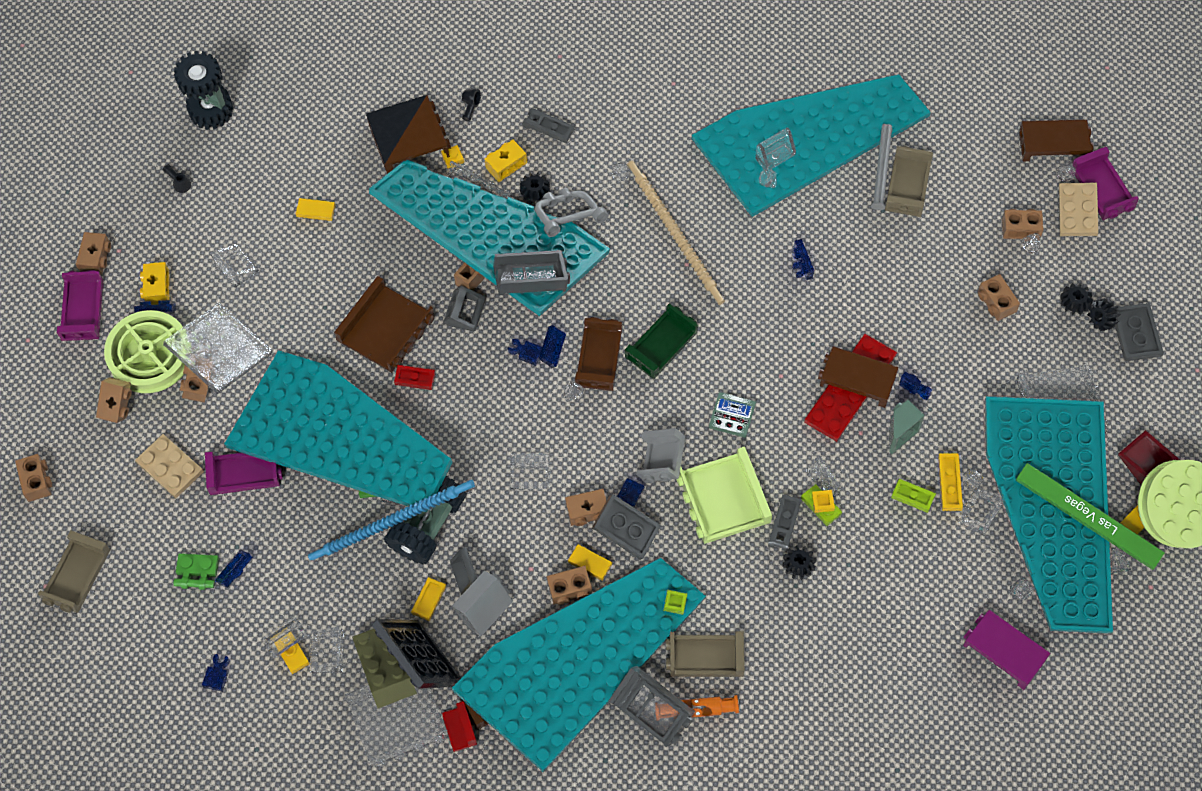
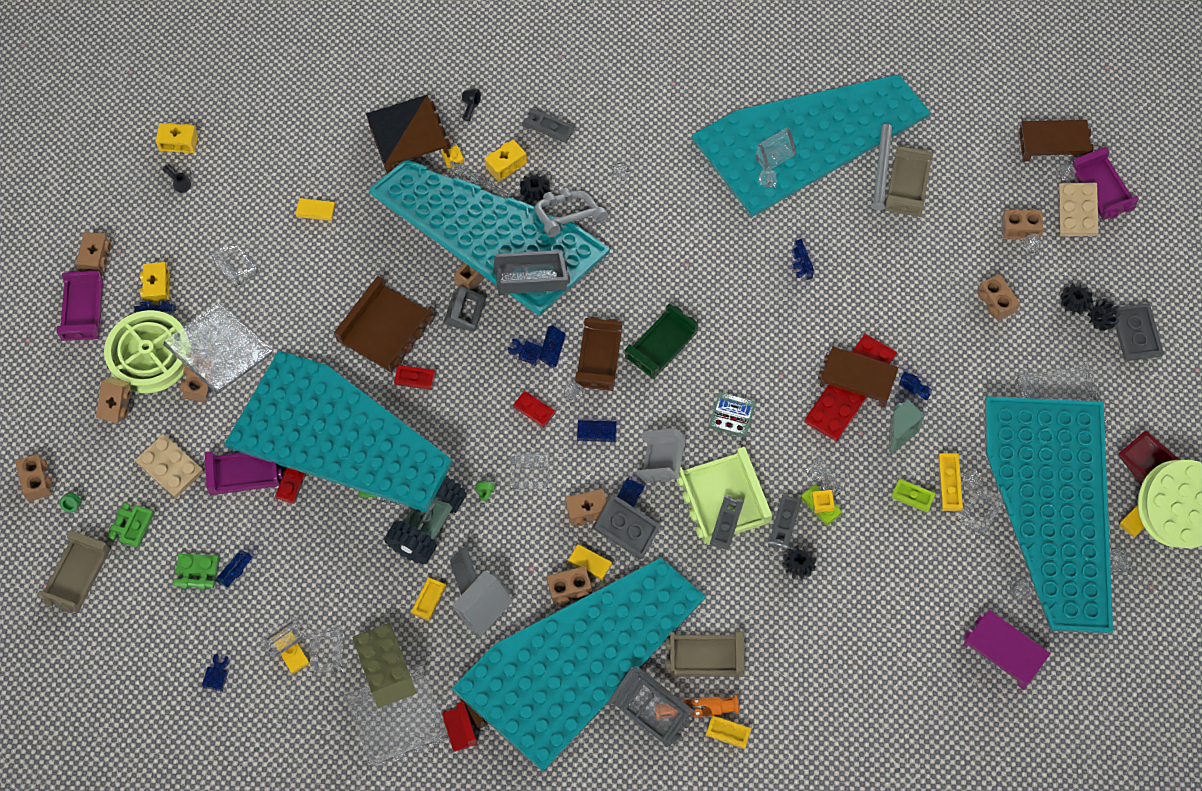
(70, 502): none -> green tile
(135, 527): none -> bright green plate
(176, 138): none -> yellow brick
(200, 80): black plate -> none
(290, 485): none -> red plate
(416, 653): black plate -> none
(451, 492): dark azure hose -> none
(484, 487): none -> bright green tile
(534, 409): none -> red plate
(596, 431): none -> clear blue plate
(674, 230): tan hose -> none
(675, 602): lime tile -> none
(726, 523): none -> dark grey plate
(728, 732): none -> yellow plate
(1090, 516): bright green tile -> none

